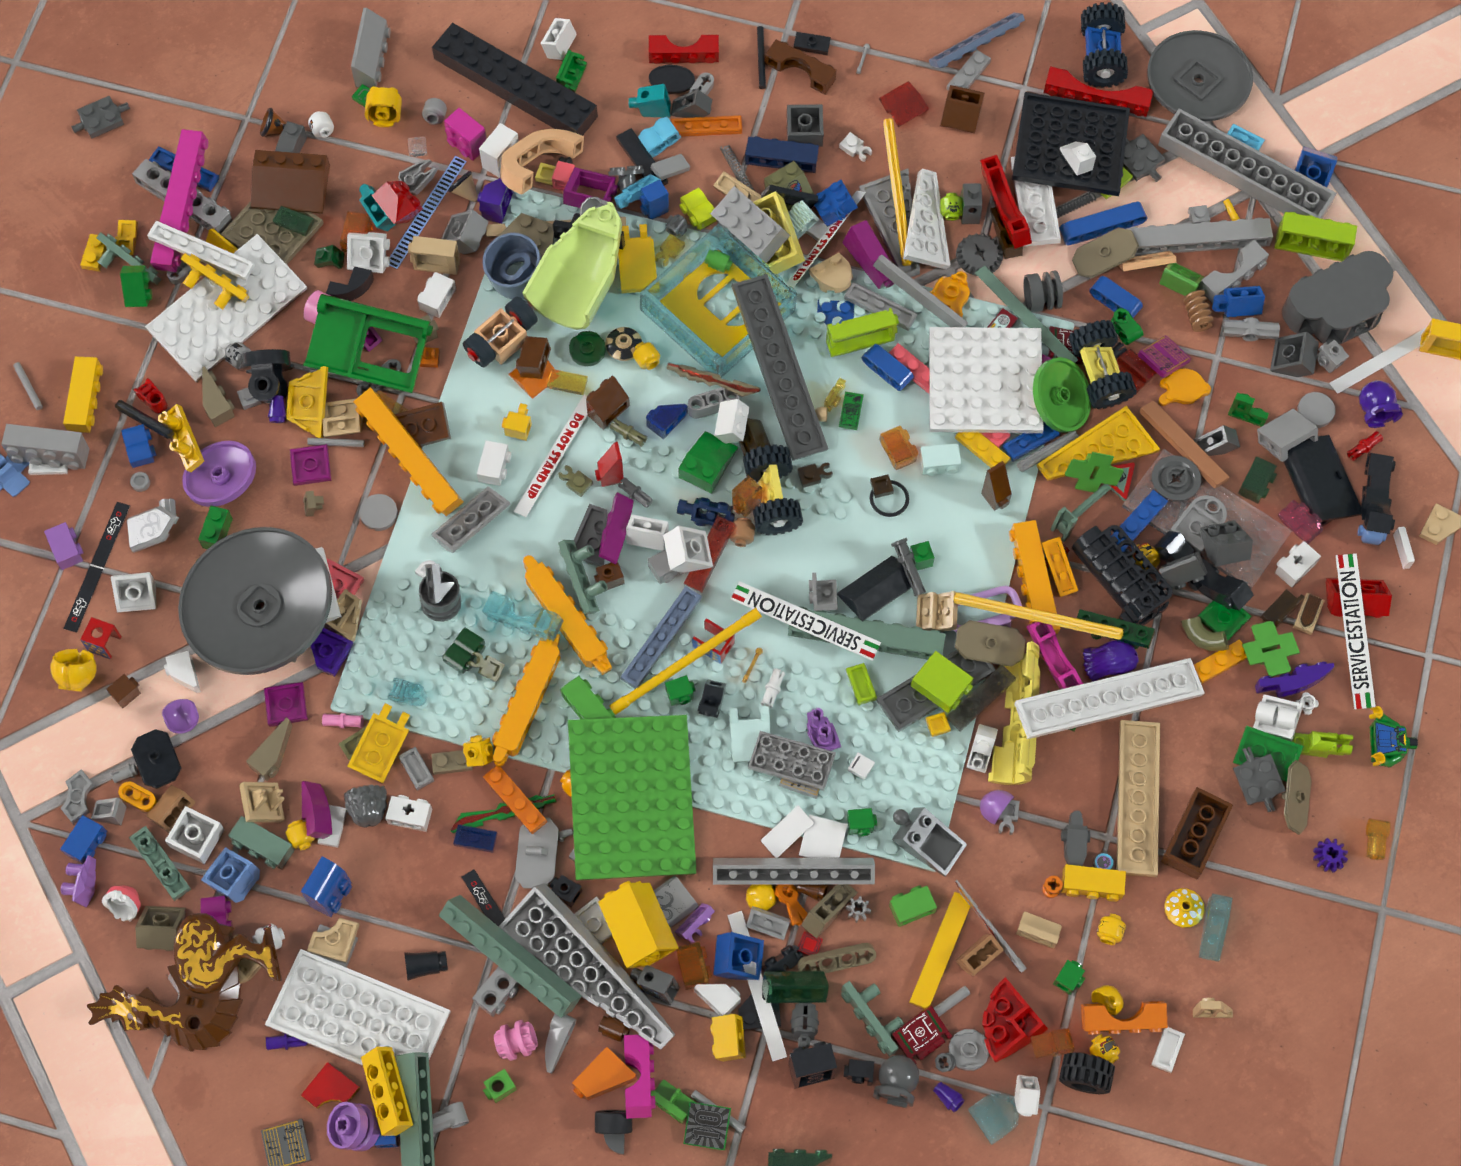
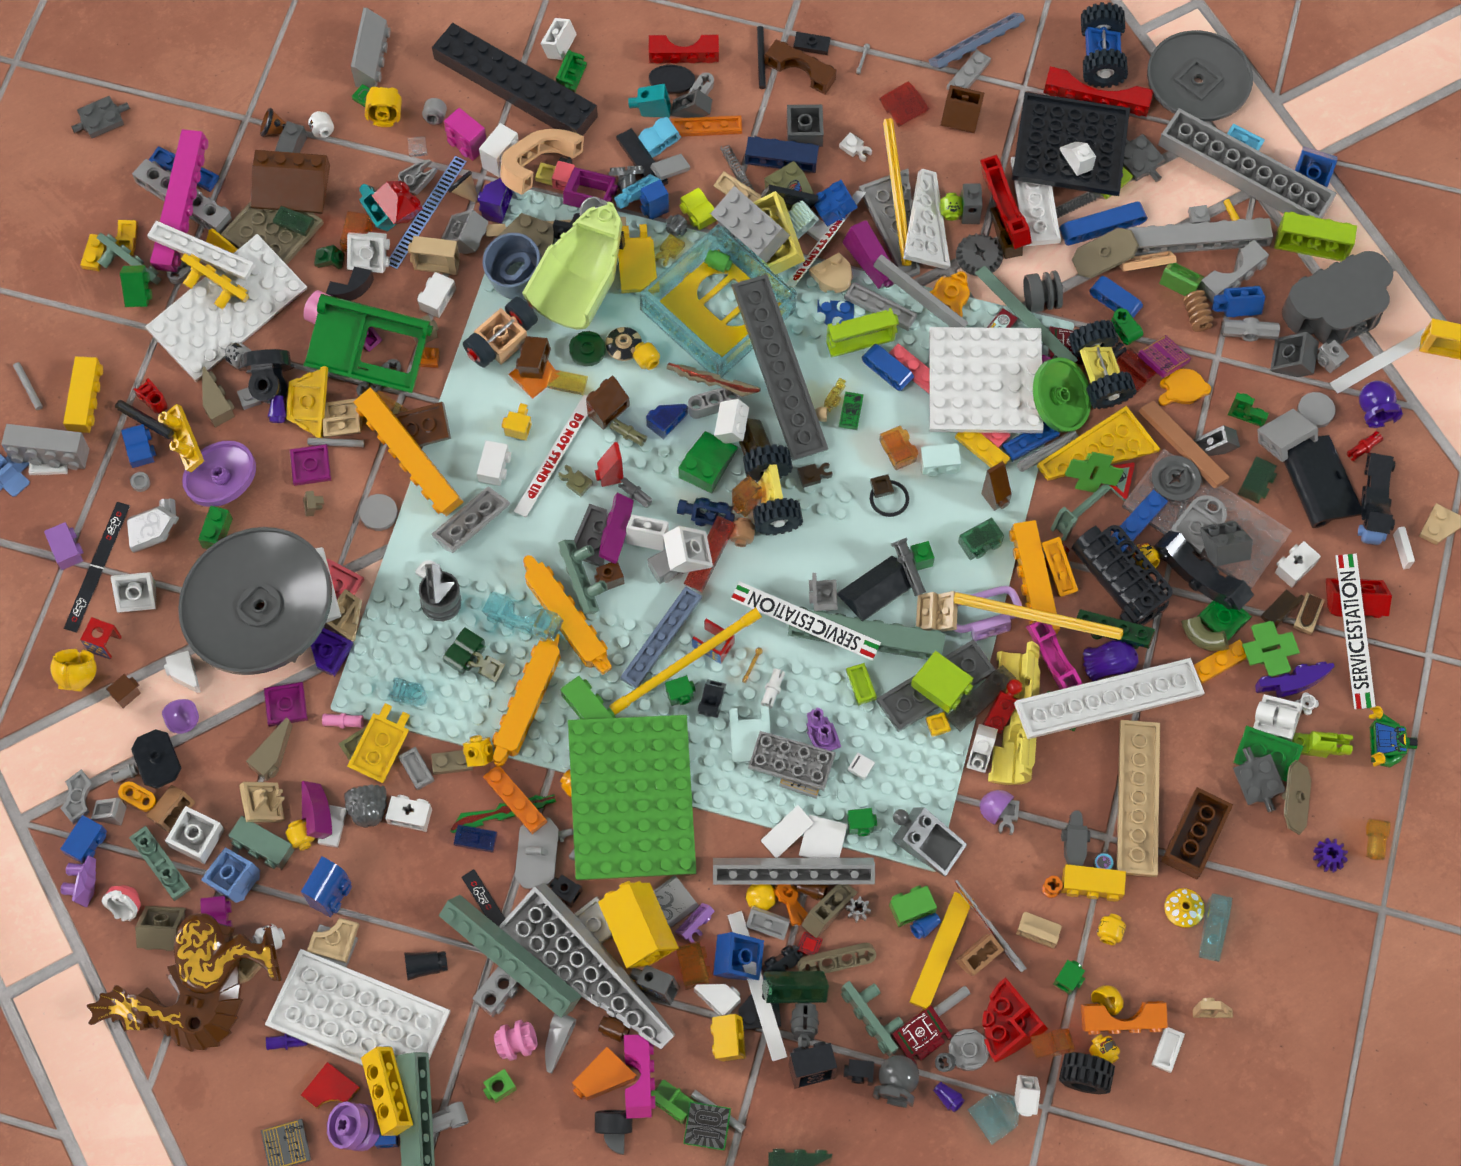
(925, 925): none -> blue cone
(981, 539): none -> clear green brick
(990, 643): dark tan shield -> none
(1003, 706): none -> red plate
(1184, 570): dark grey slope -> none
(1300, 521): clear pink brick -> none

